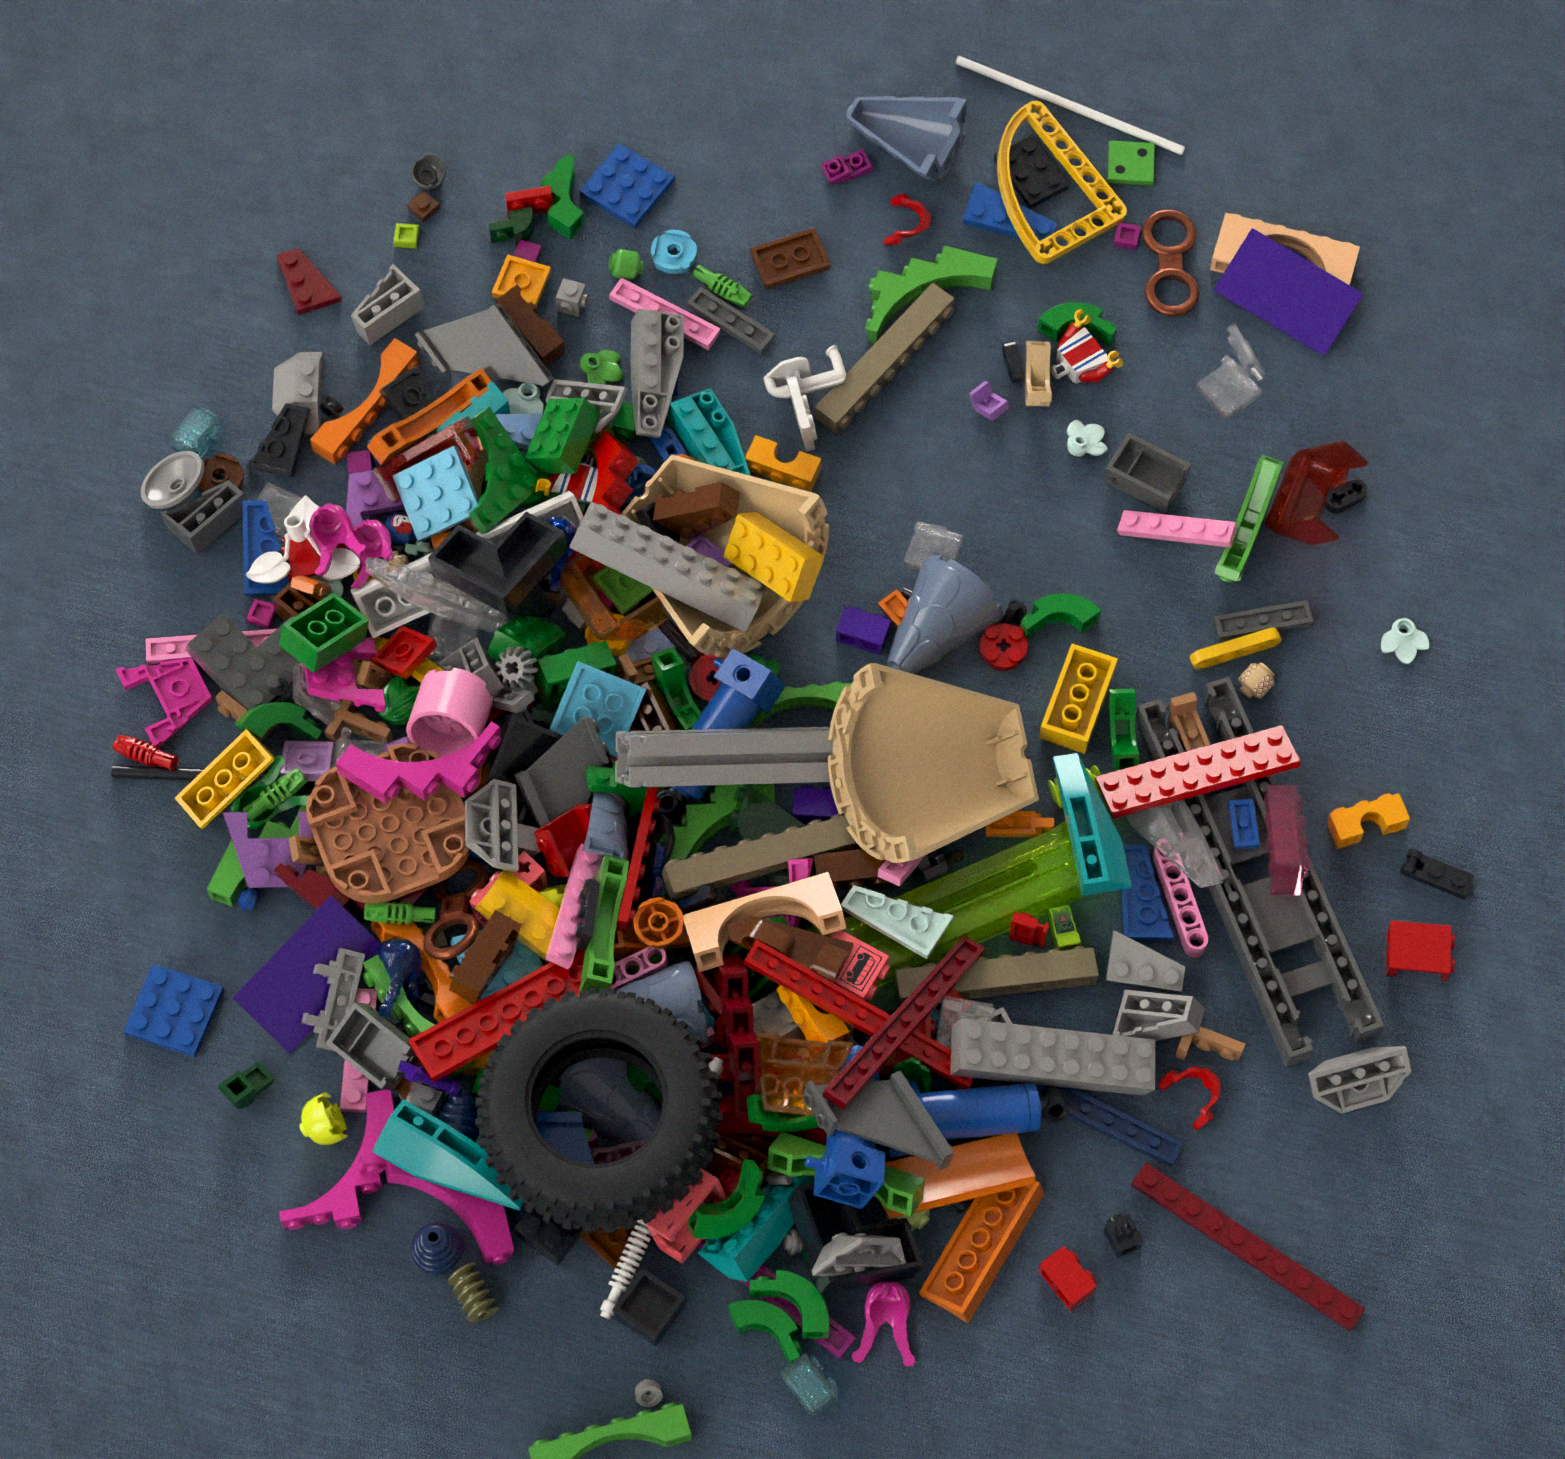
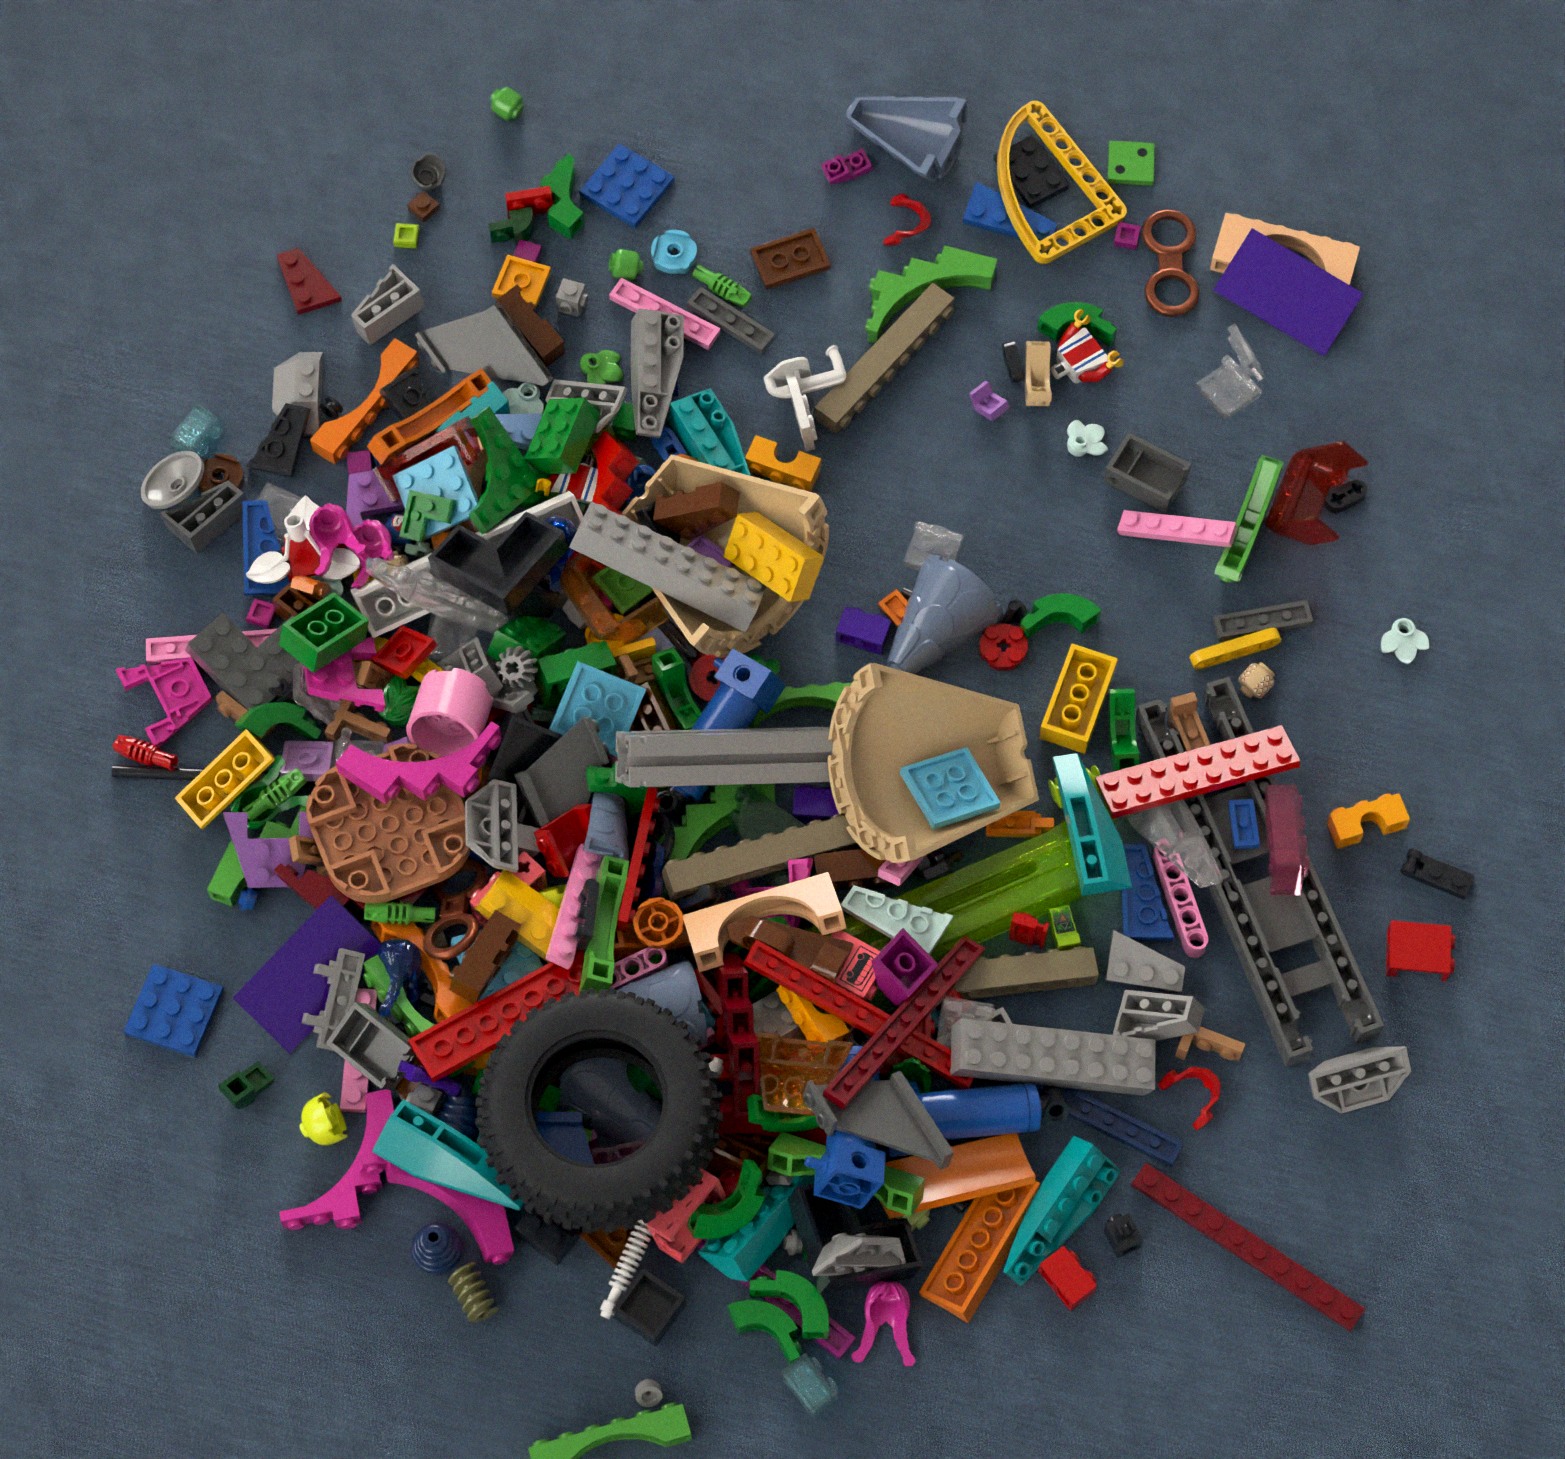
(420, 509): none -> green tile
(507, 103): none -> bright green head
(637, 650): none -> yellow tile
(902, 967): none -> magenta slope
(950, 788): none -> medium azure plate
(1060, 1206): none -> teal wedge
(1070, 105): white piece -> none

